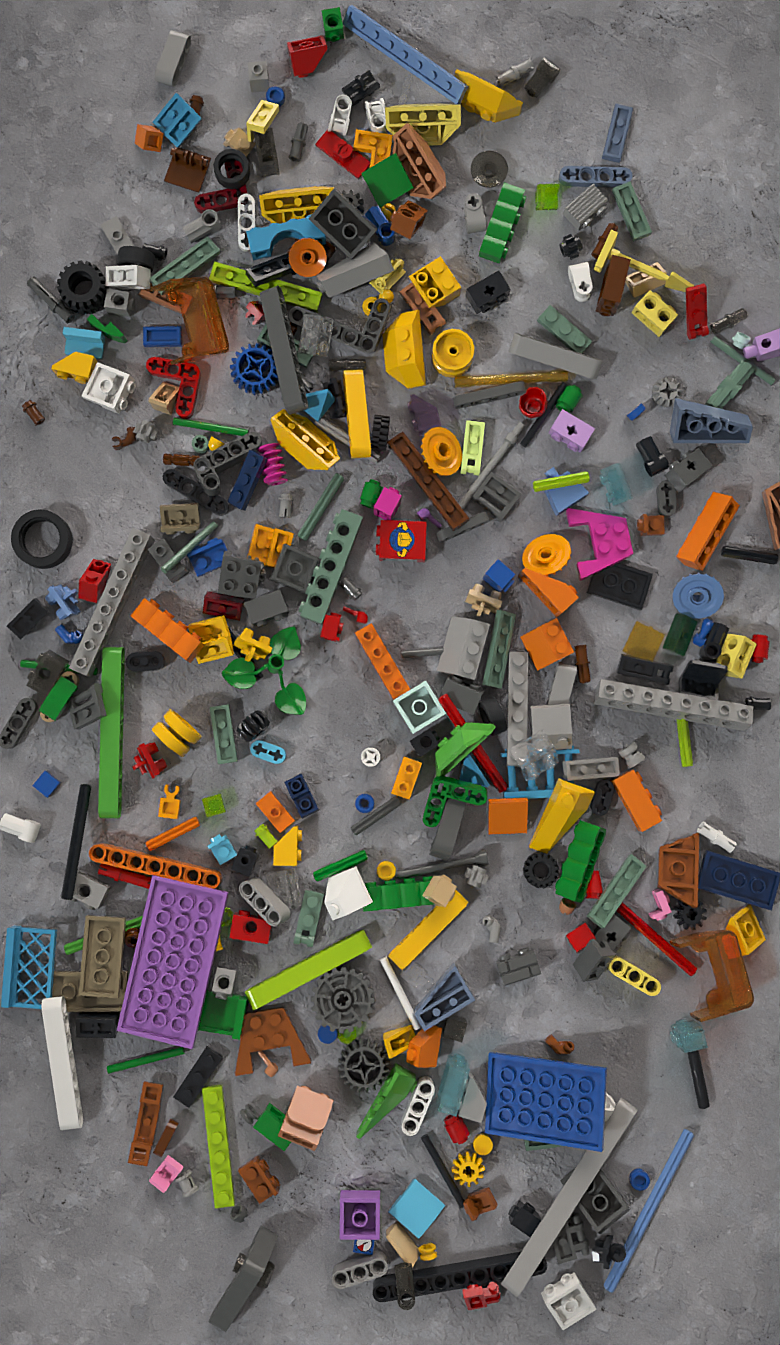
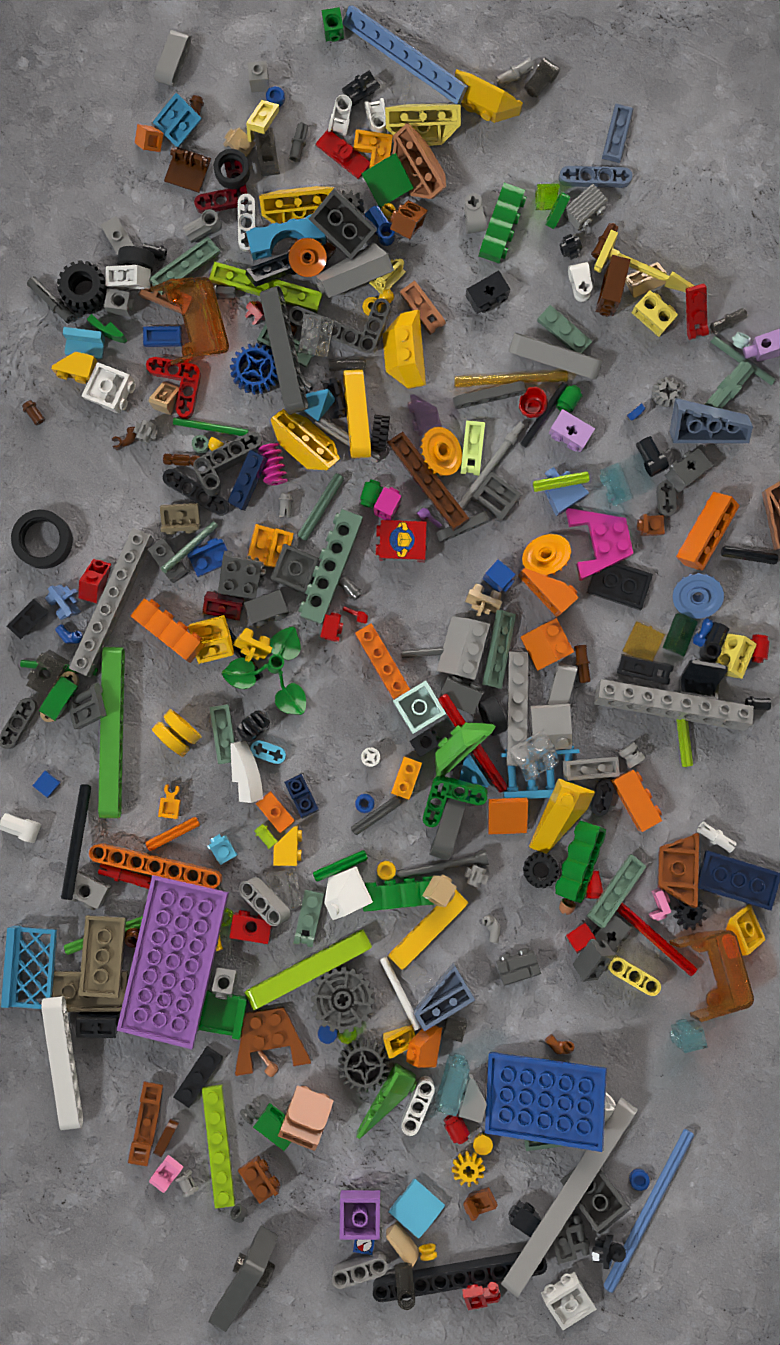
(145, 661): black plate -> none
(145, 752): red hips -> none
(145, 1060): green bar -> none
(213, 805): clear neon green plate -> none
(245, 772): none -> white slope
(245, 860): black brick -> none
(306, 54): red slope -> none
(436, 283): yellow slope -> none
(443, 1170): black bar -> none
(462, 350): yellow wheel -> none
(489, 161): clear smoke dish -> none
(557, 210): none -> green beam
(631, 211): sand green plate -> none
(698, 1079): black axle -> none

